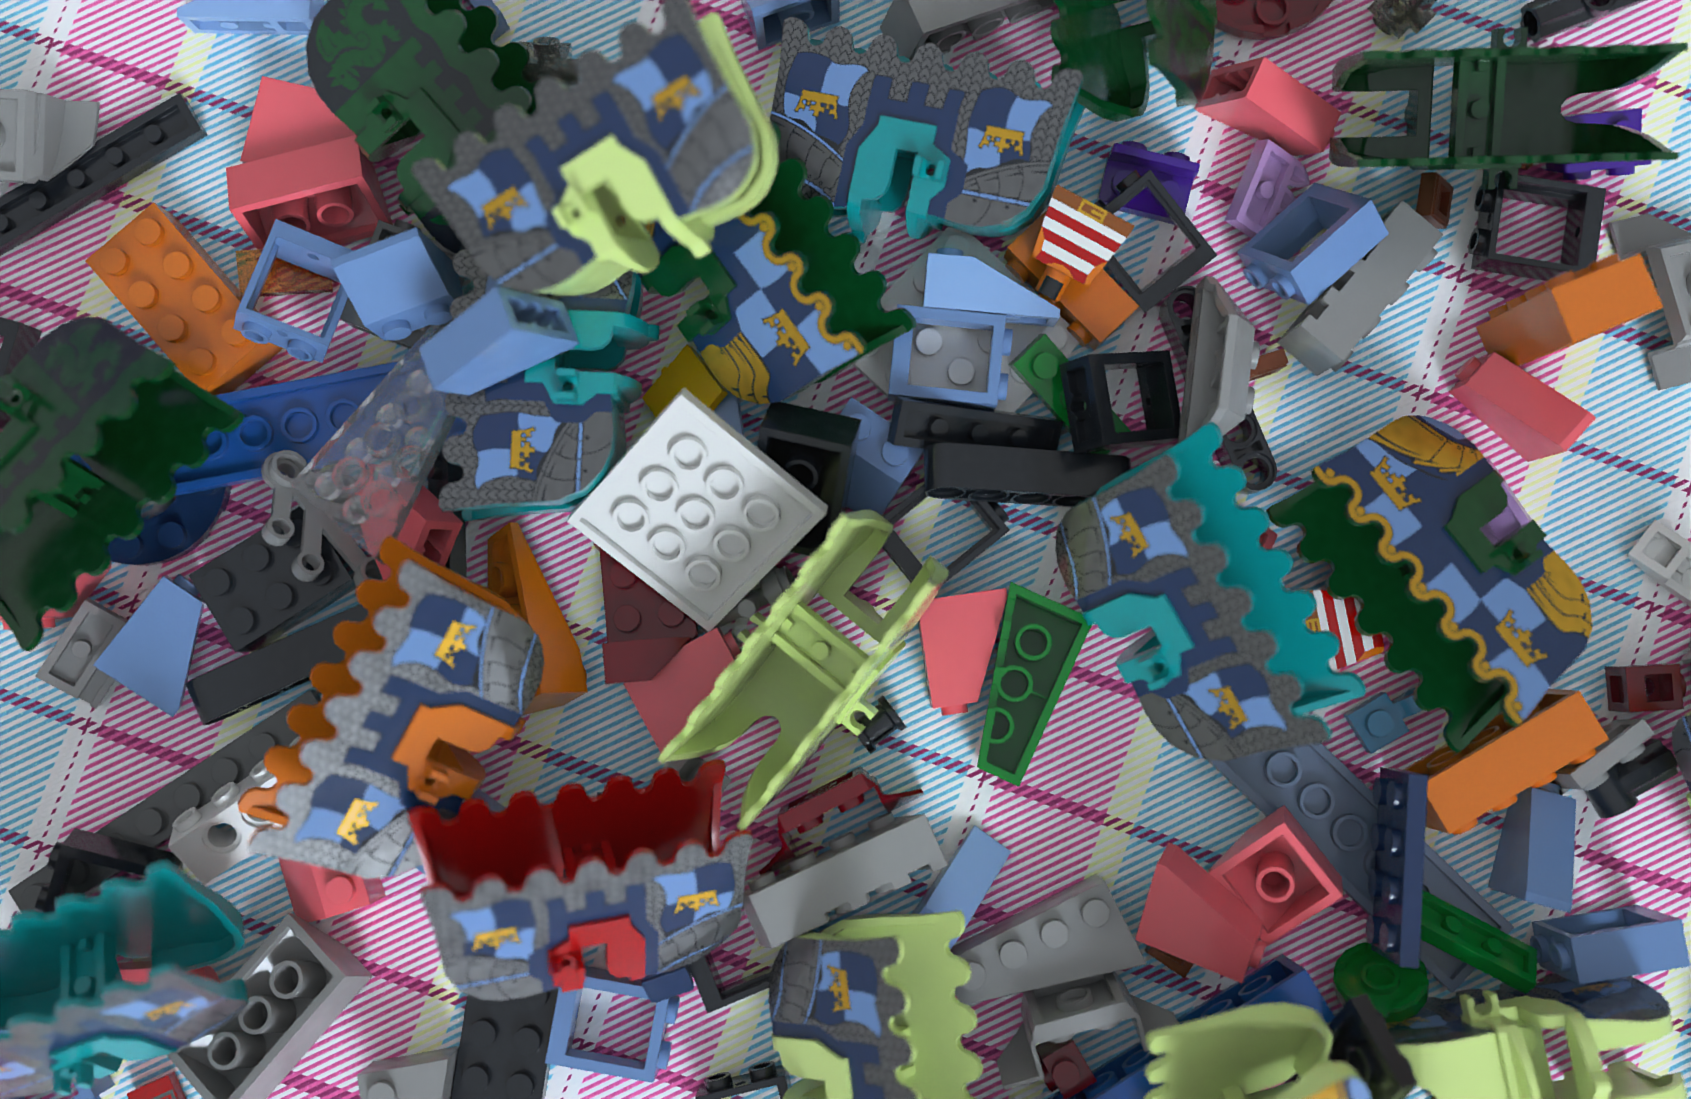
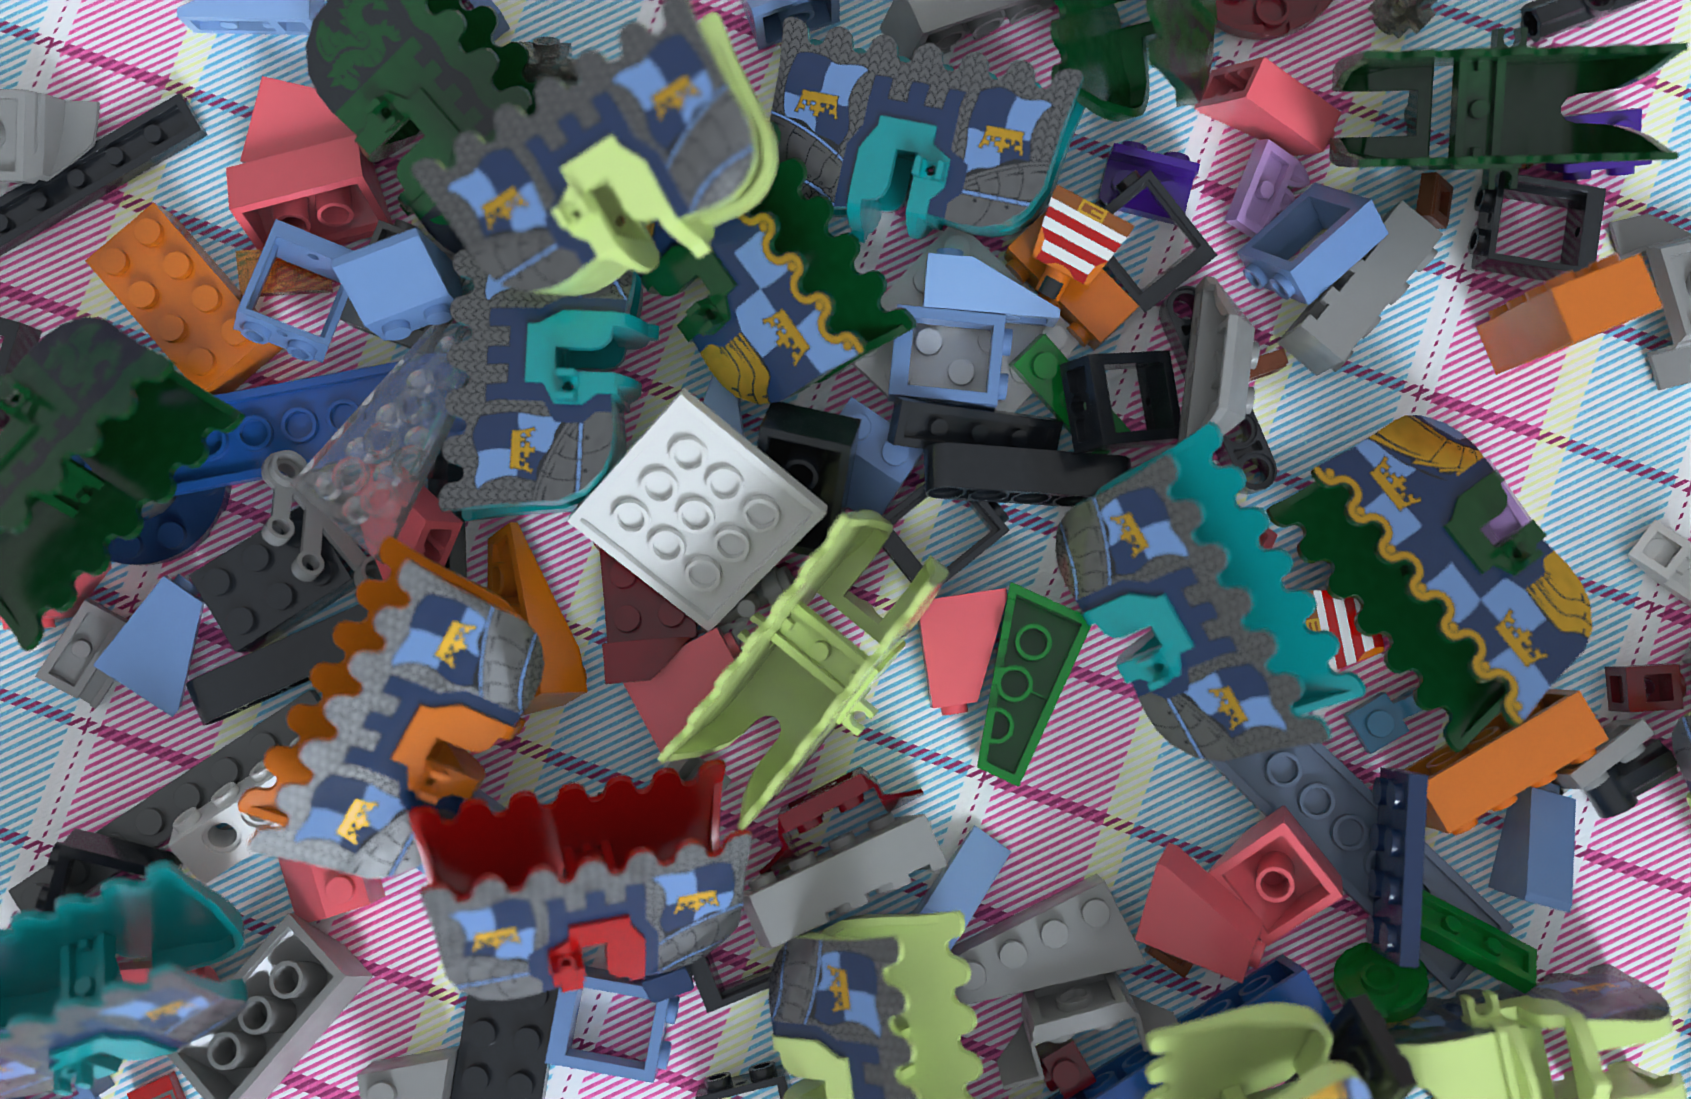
(496, 340): medium blue slope -> none
(685, 372): yellow piece -> none
(880, 725): black bush -> none
(1520, 407): coral slope -> none
(1610, 944): medium blue window -> none

